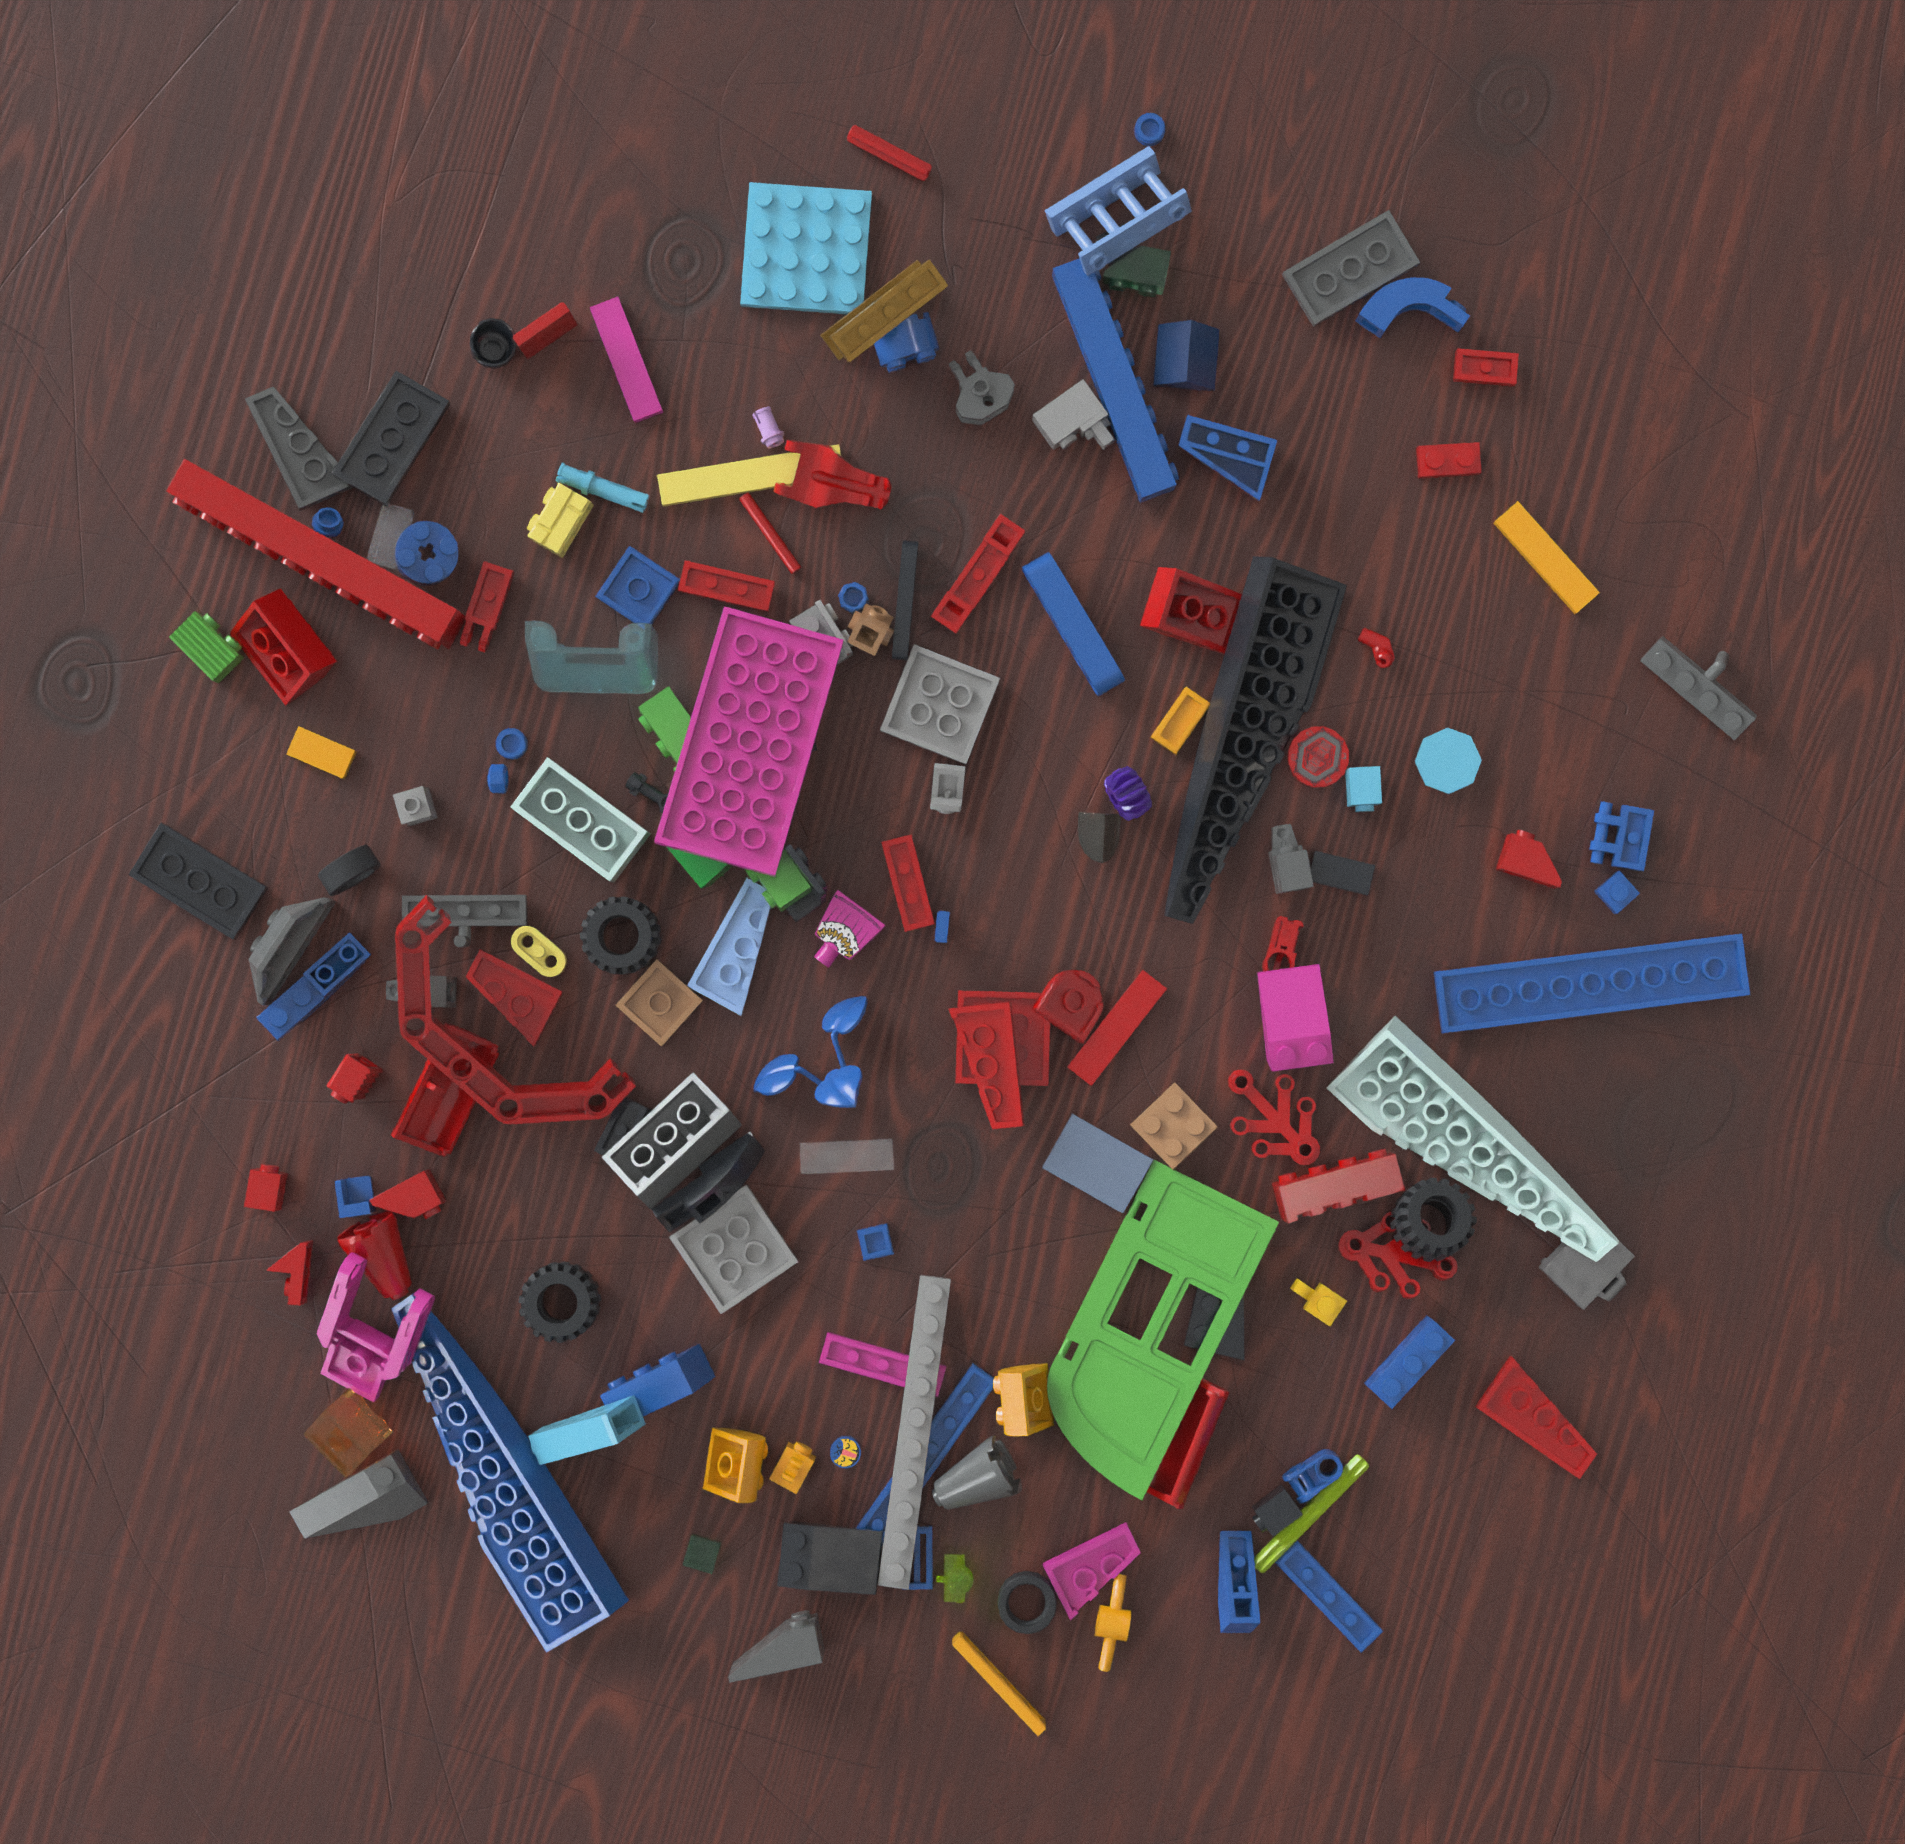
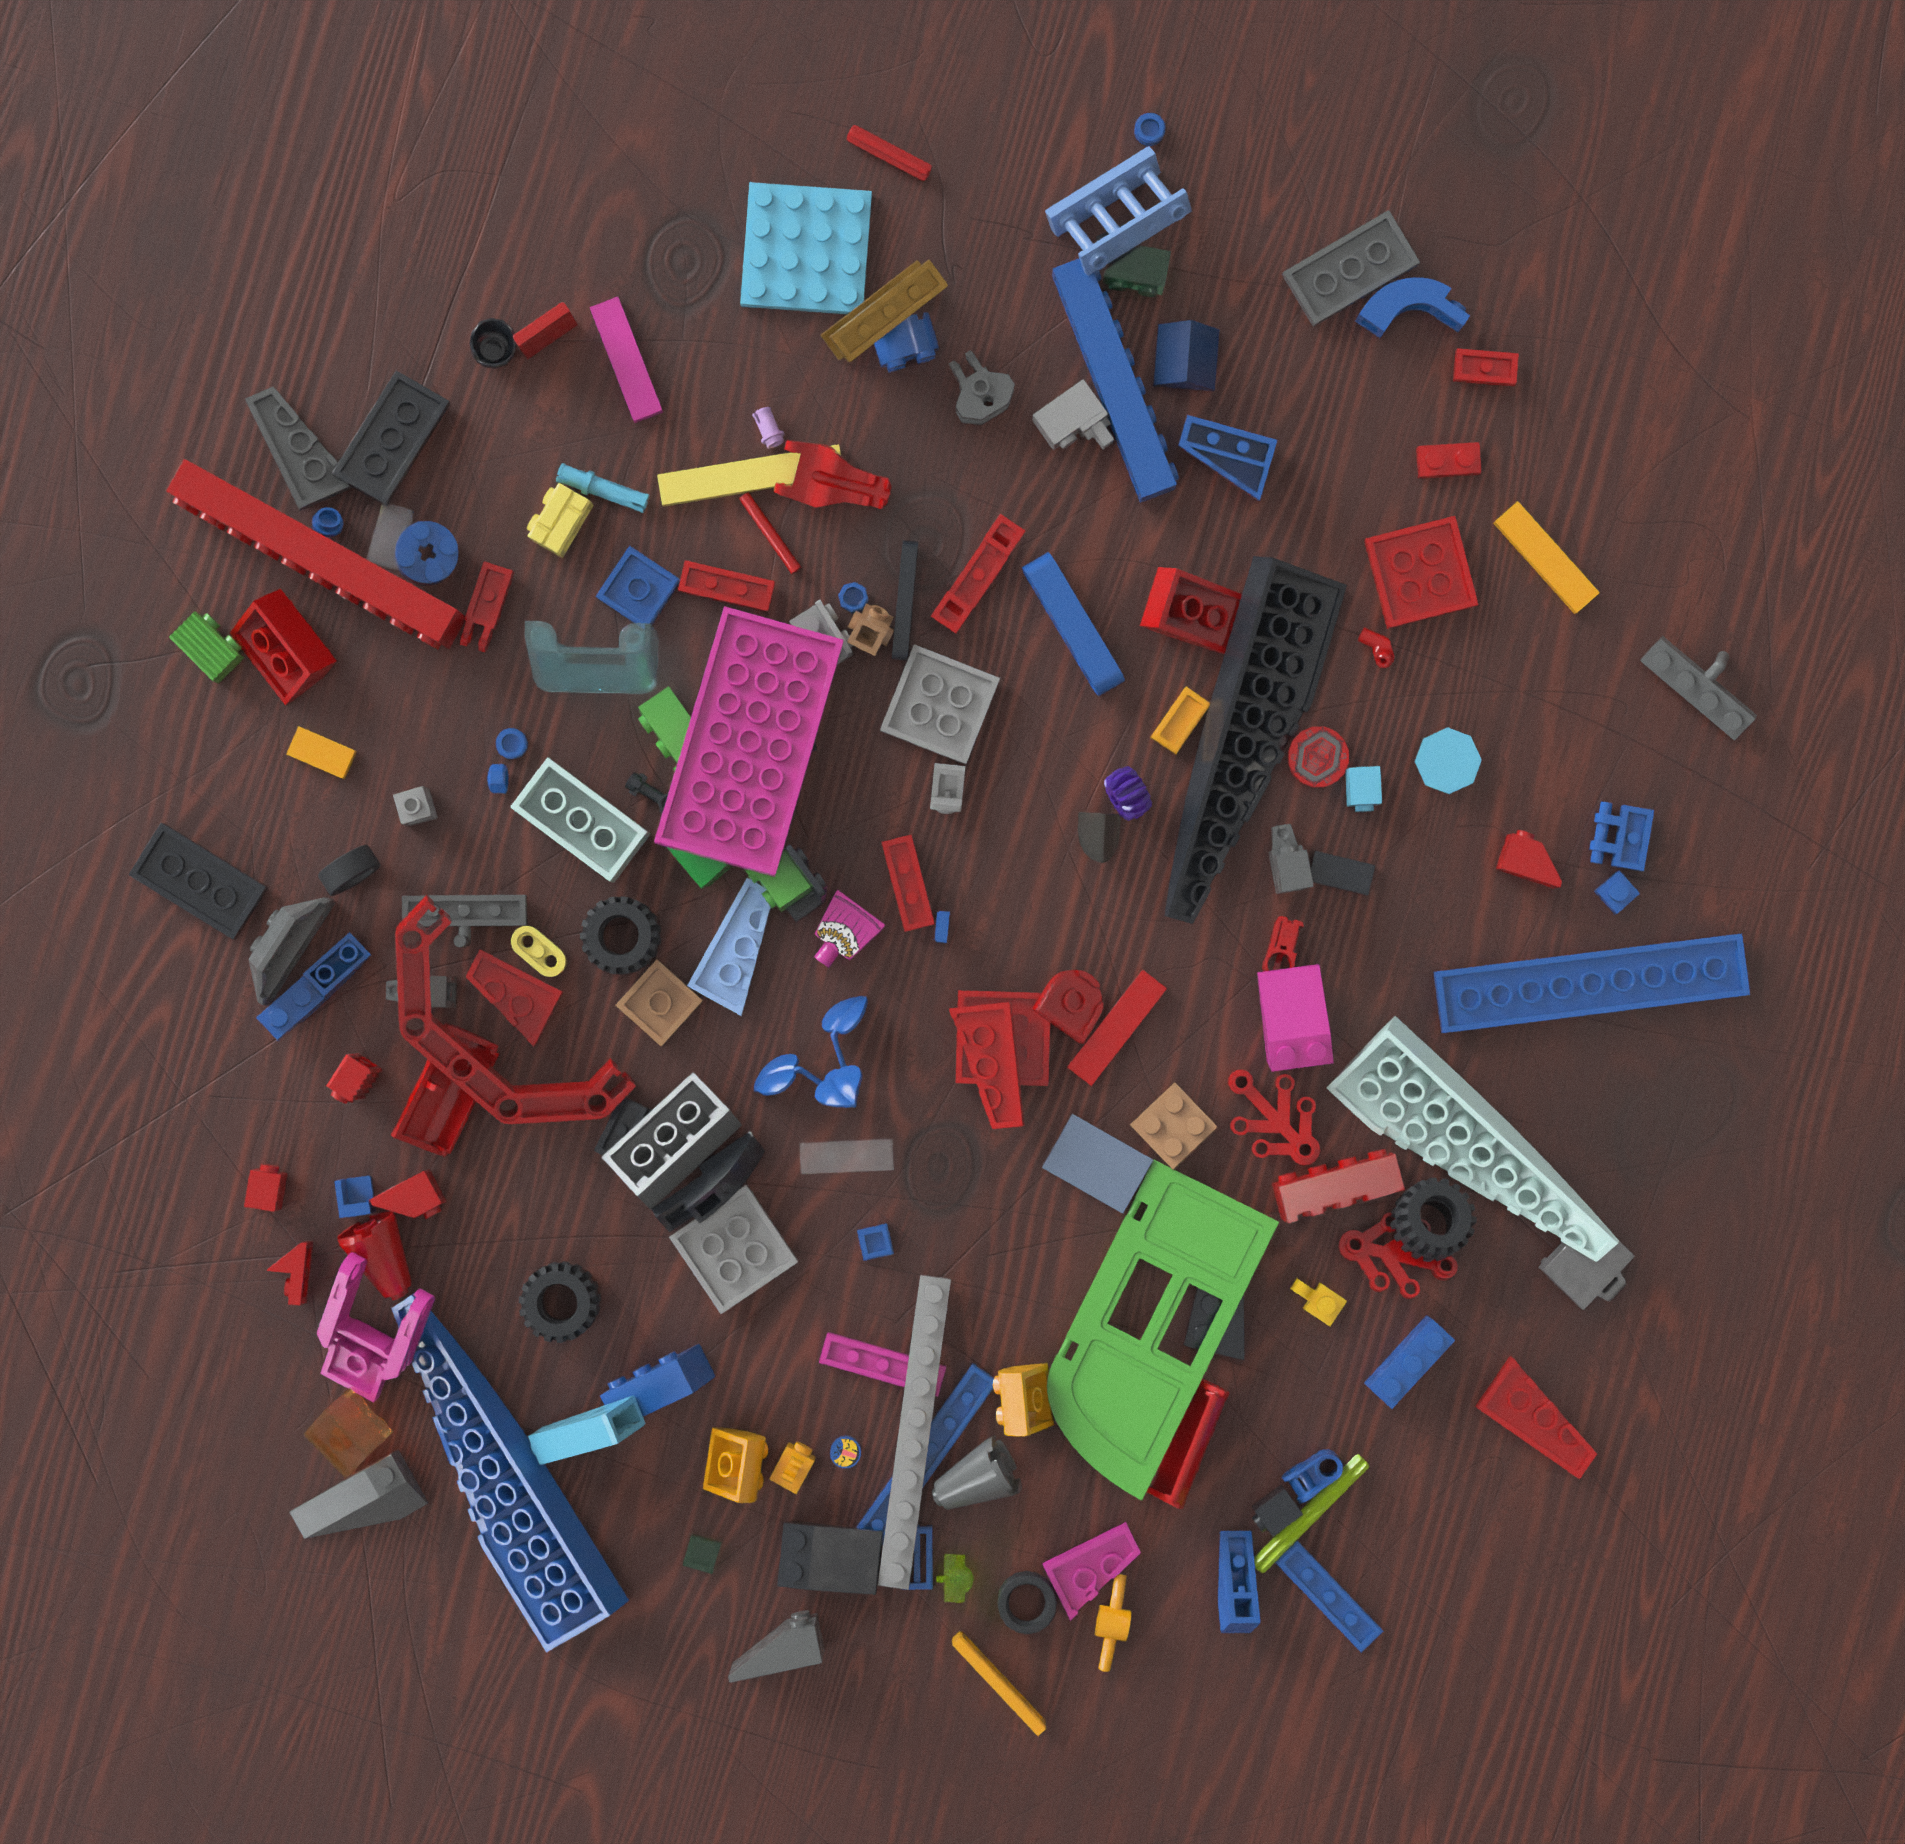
(1421, 572): none -> red plate

